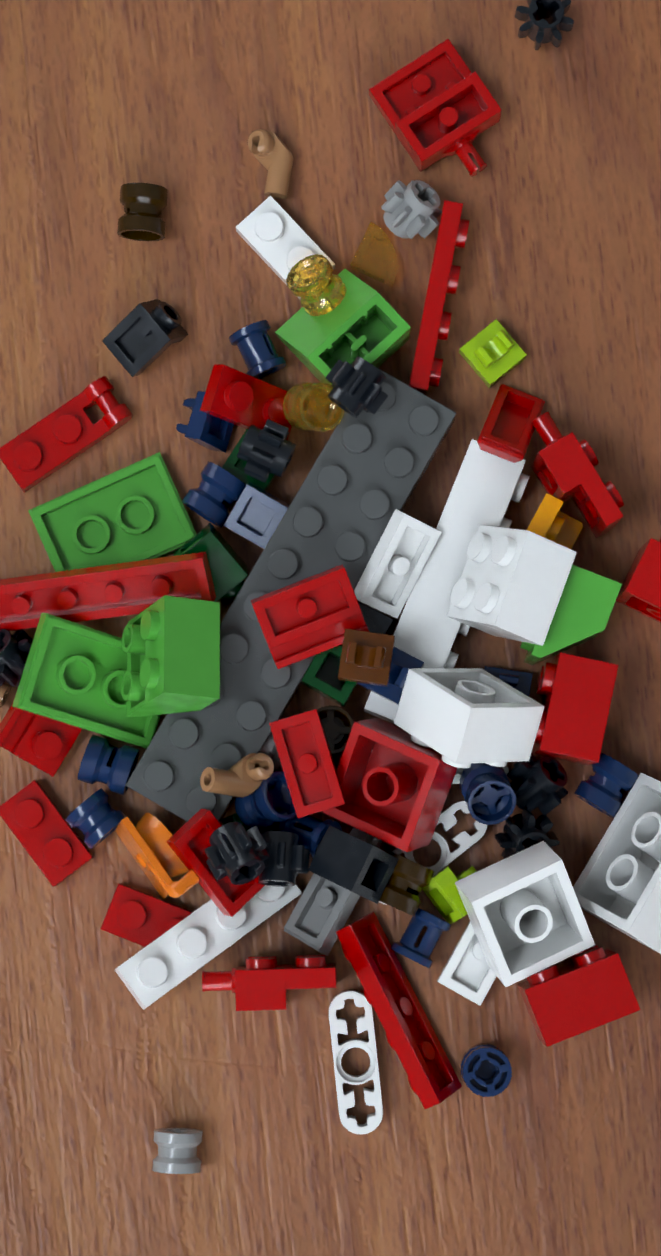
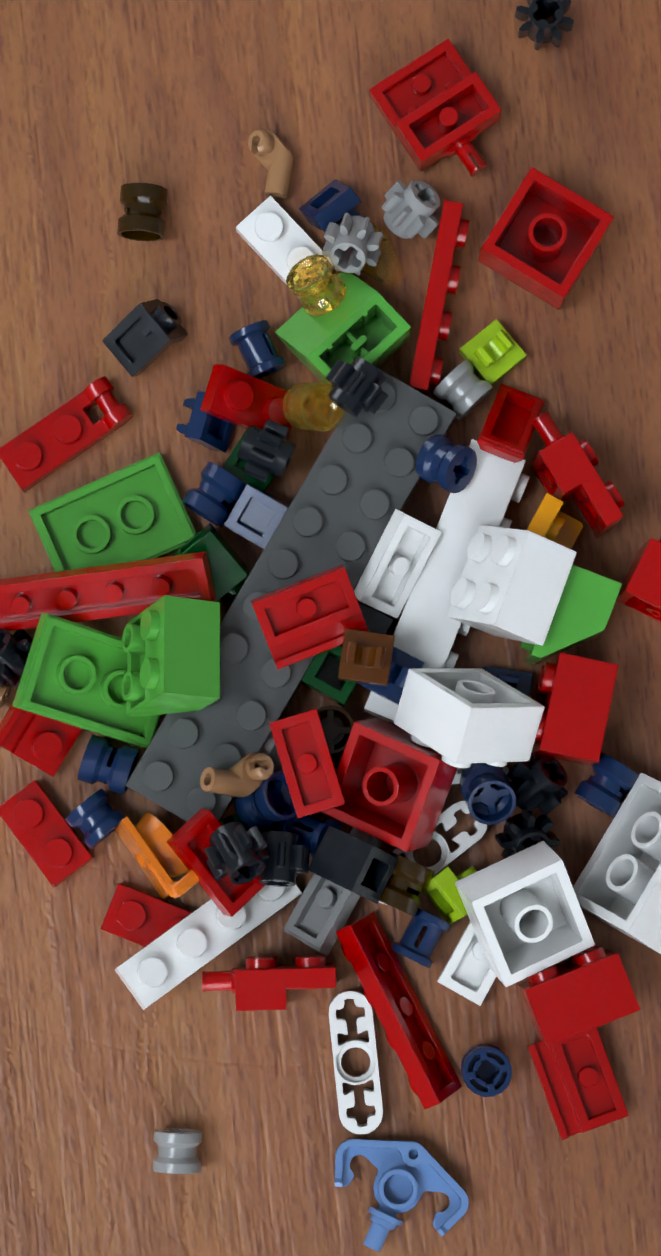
(330, 205): none -> dark blue tile
(352, 244): none -> light grey gear
(401, 1178): none -> medium blue piece
(446, 463): none -> dark blue wheel
(463, 389): none -> light grey wheel
(545, 238): none -> red brick
(578, 1083): none -> red plate

